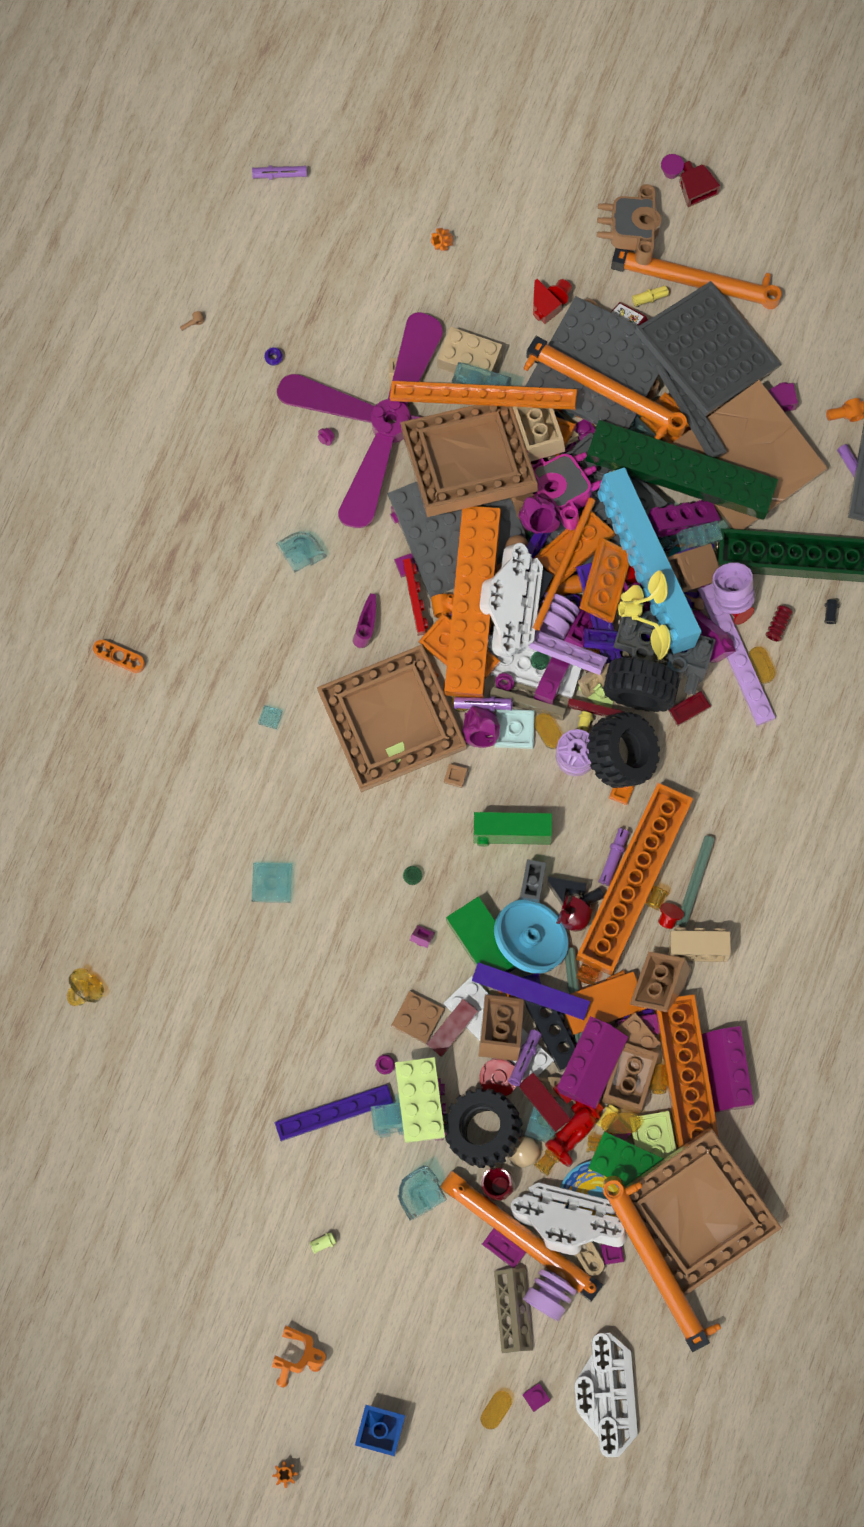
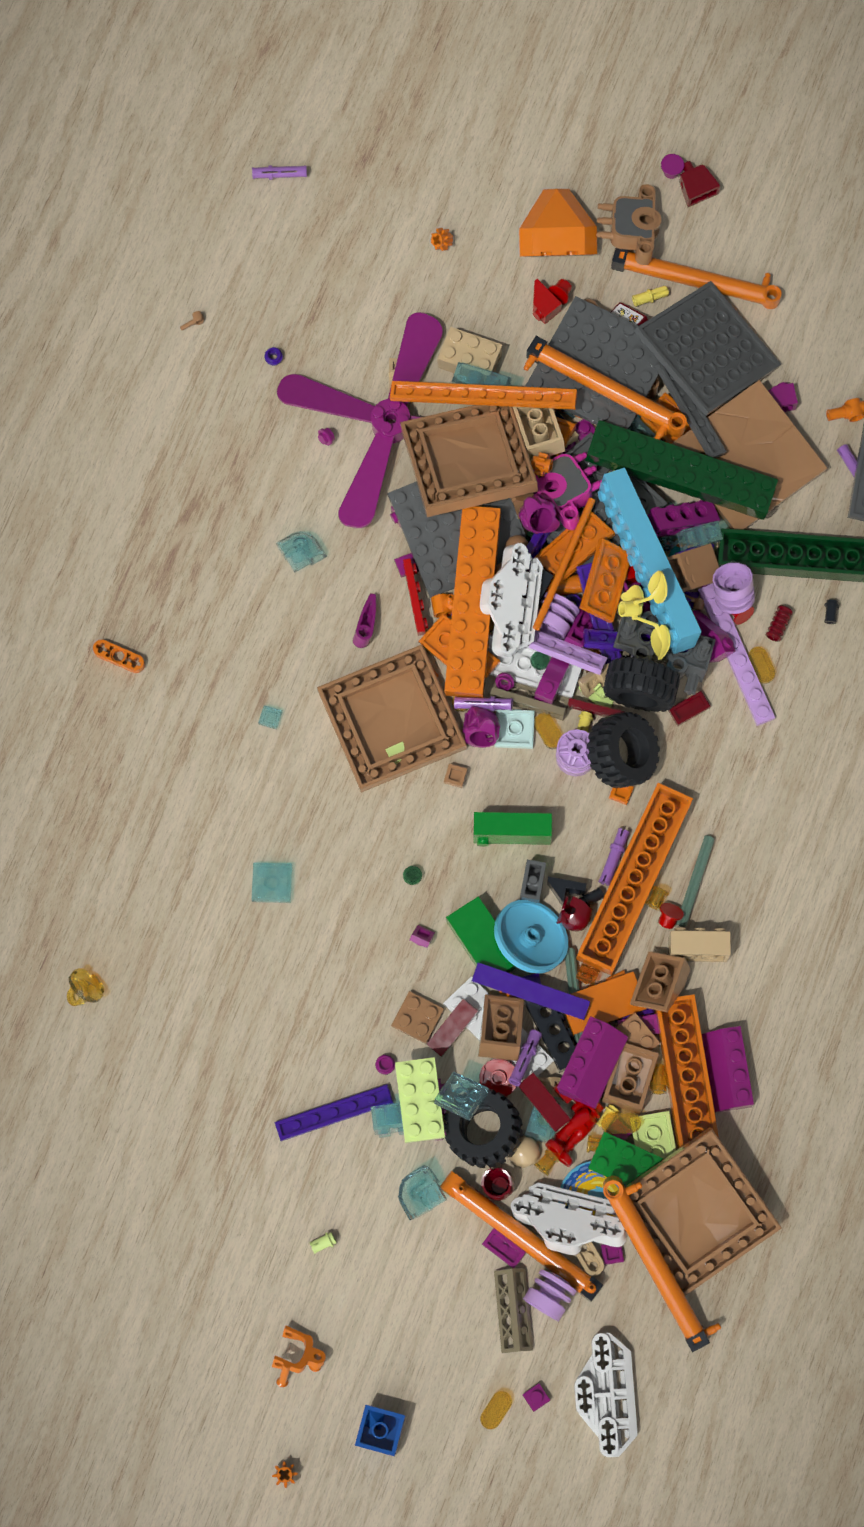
(461, 1096): none -> clear light blue plate
(542, 464): none -> orange gear
(557, 227): none -> orange panel

